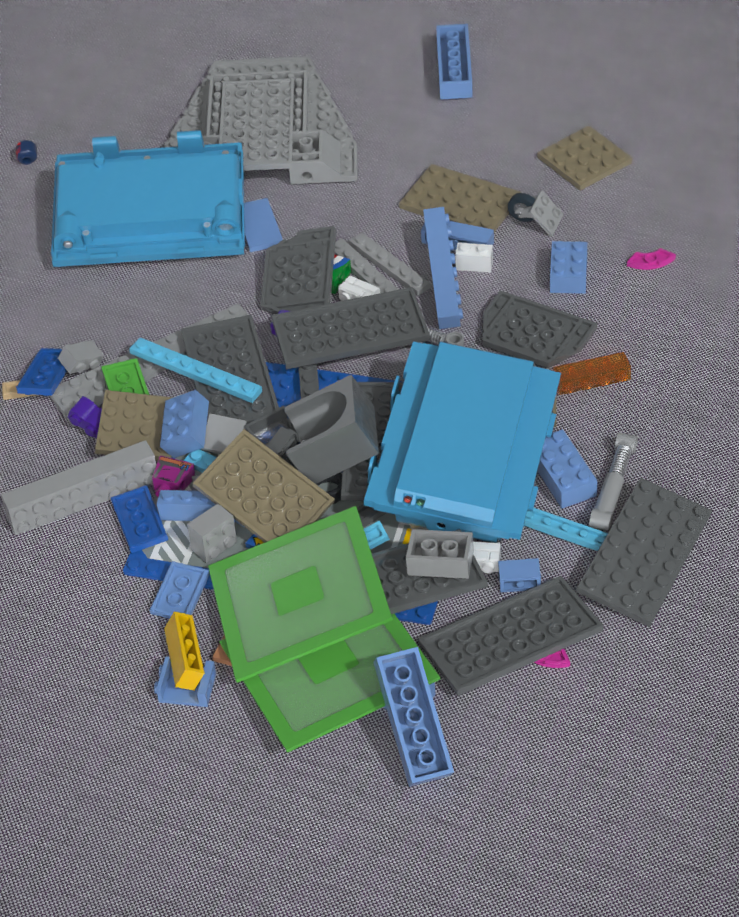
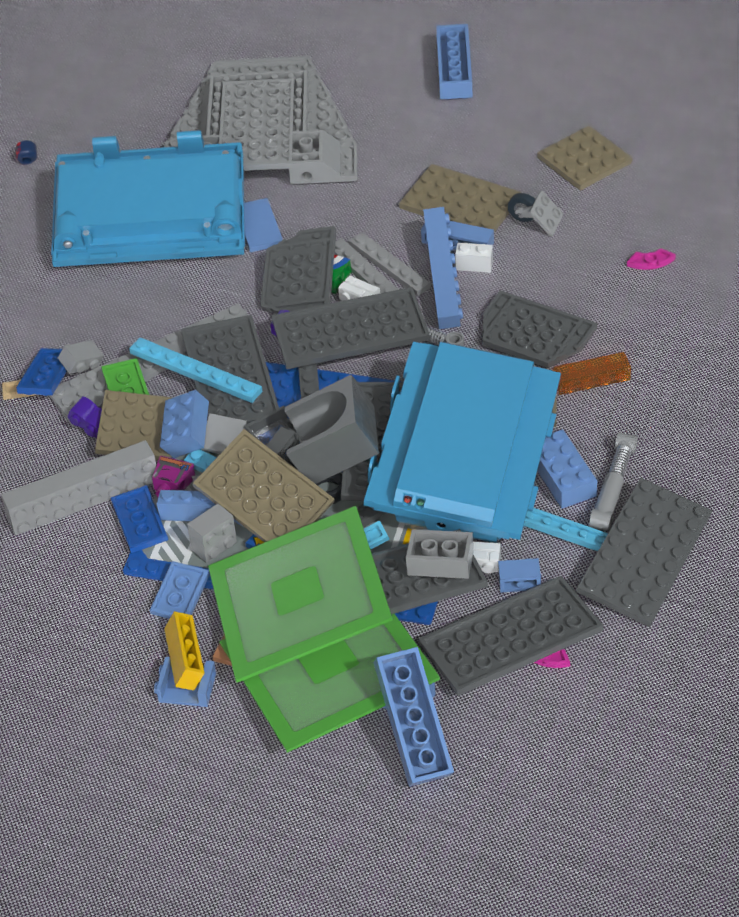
(568, 267): medium blue brick -> none

